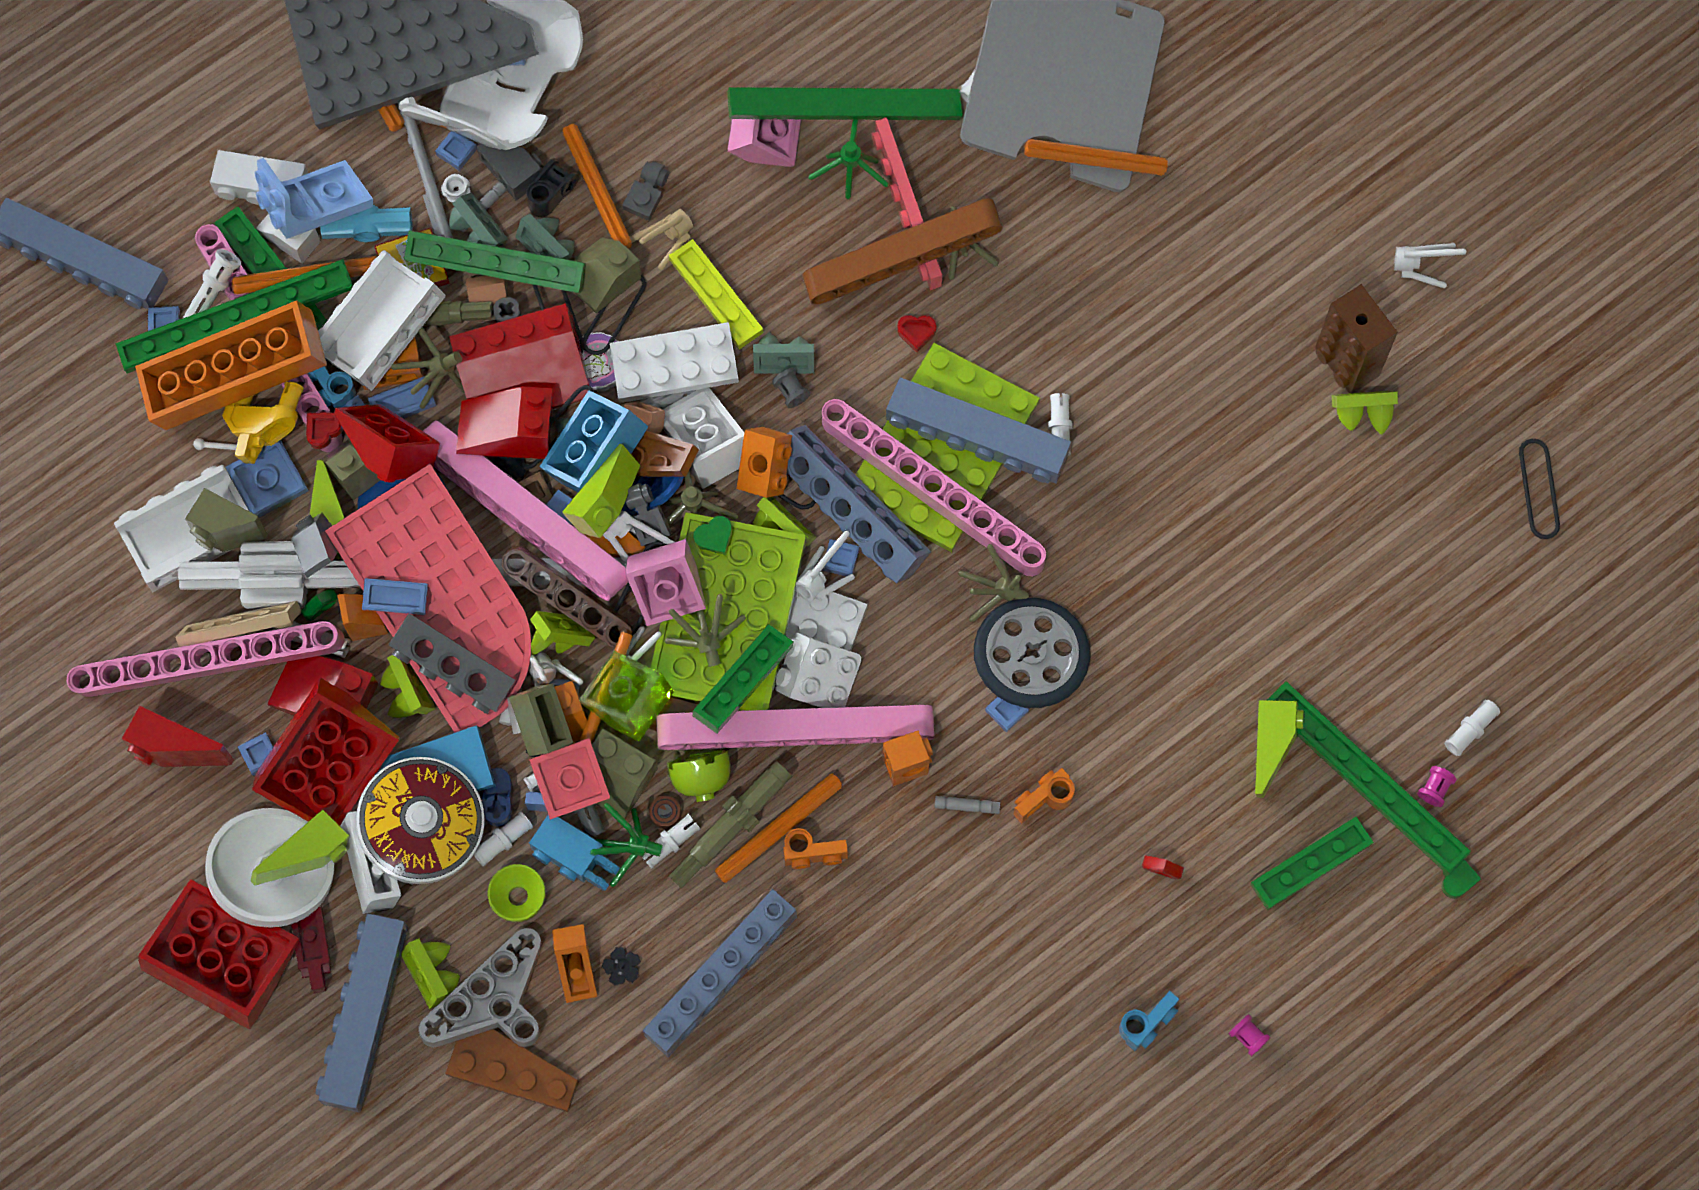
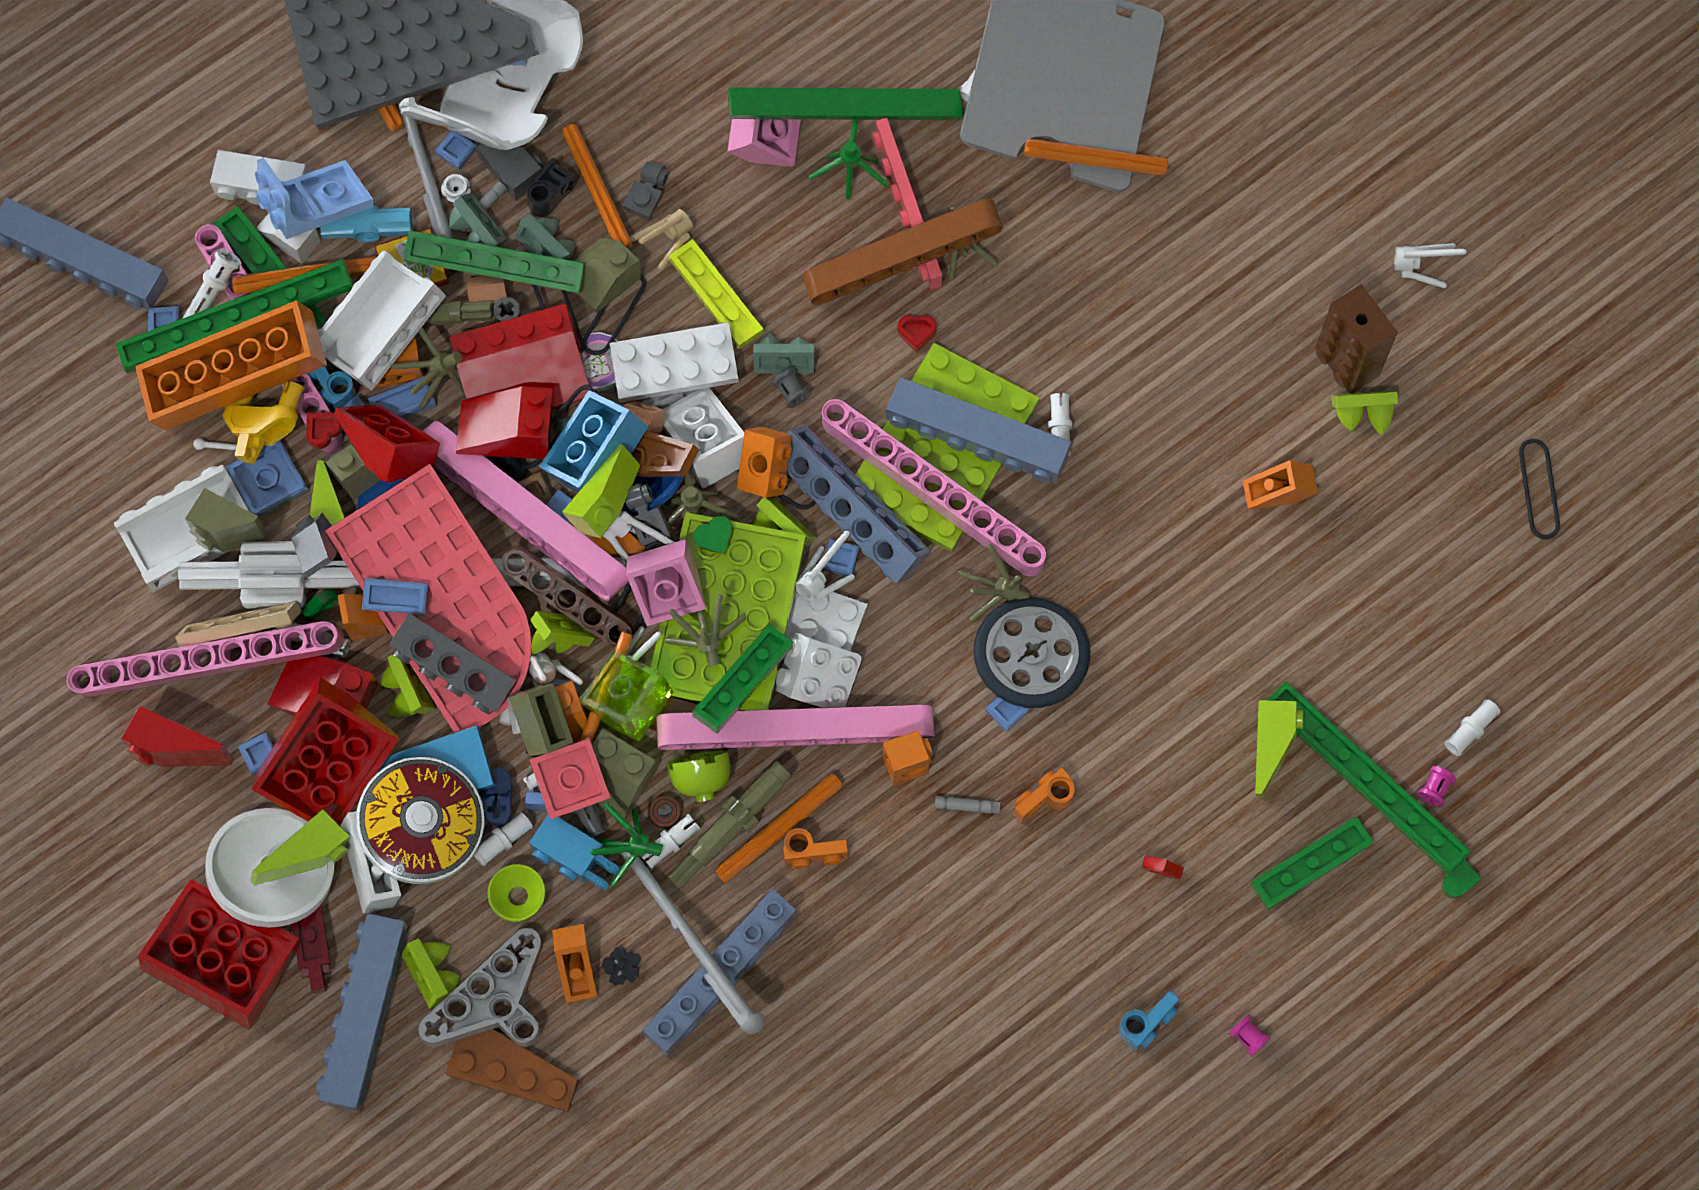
(749, 1022): none -> light grey bar
(1280, 485): none -> orange slope

